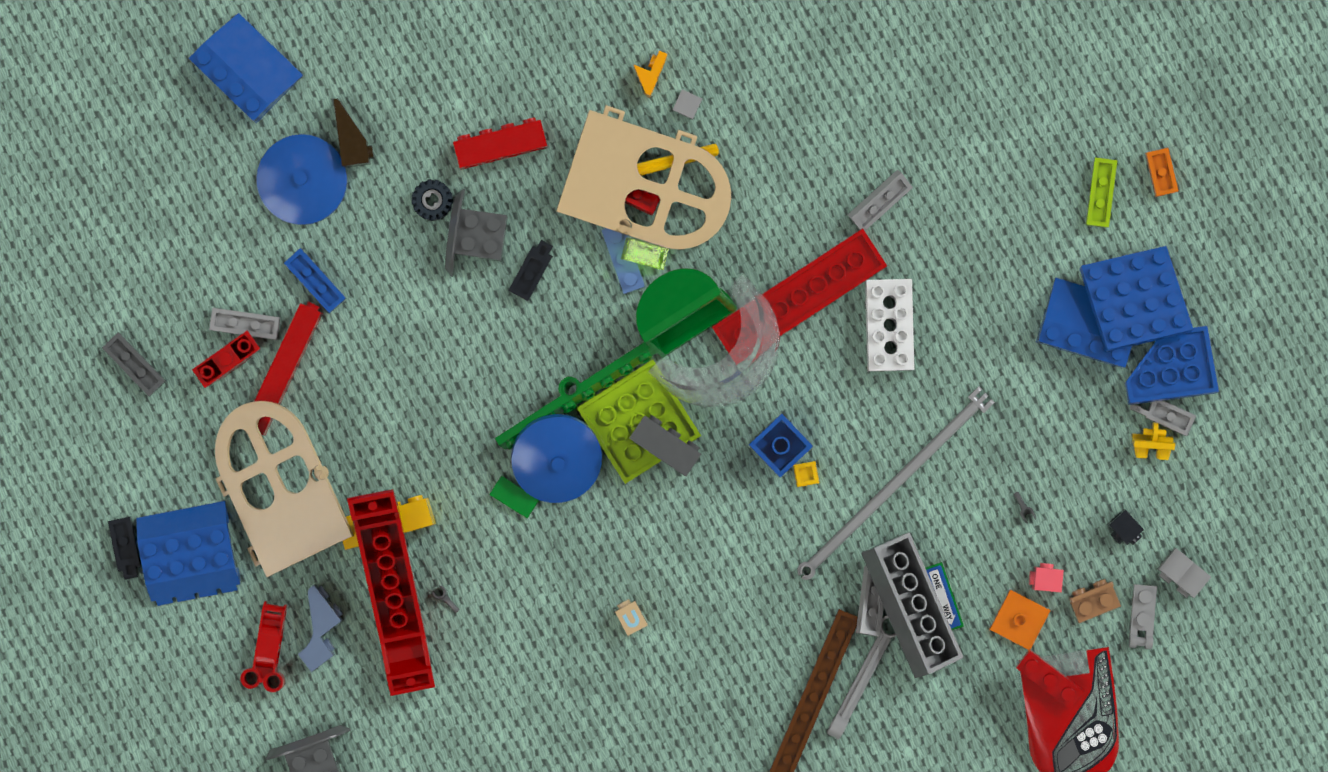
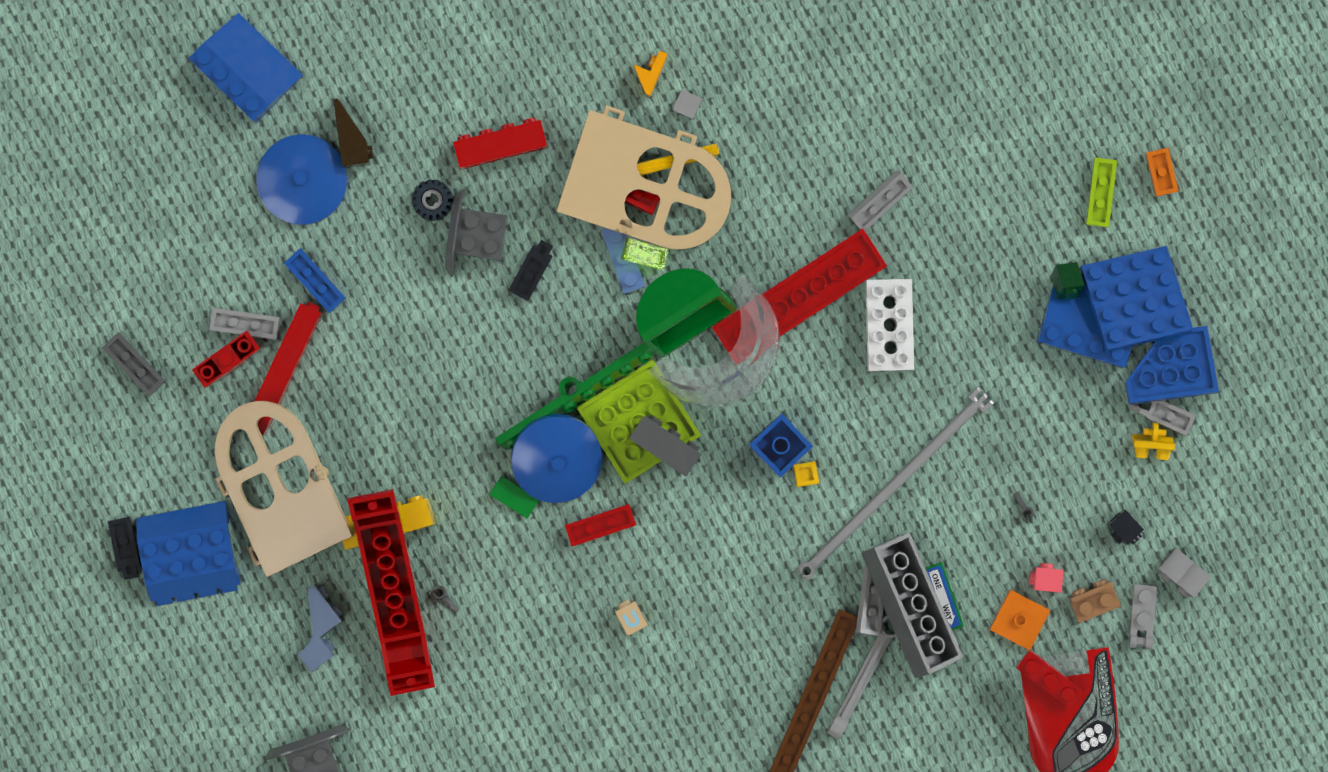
(268, 648): red piece -> none
(600, 525): none -> red plate
(1067, 281): none -> dark green brick

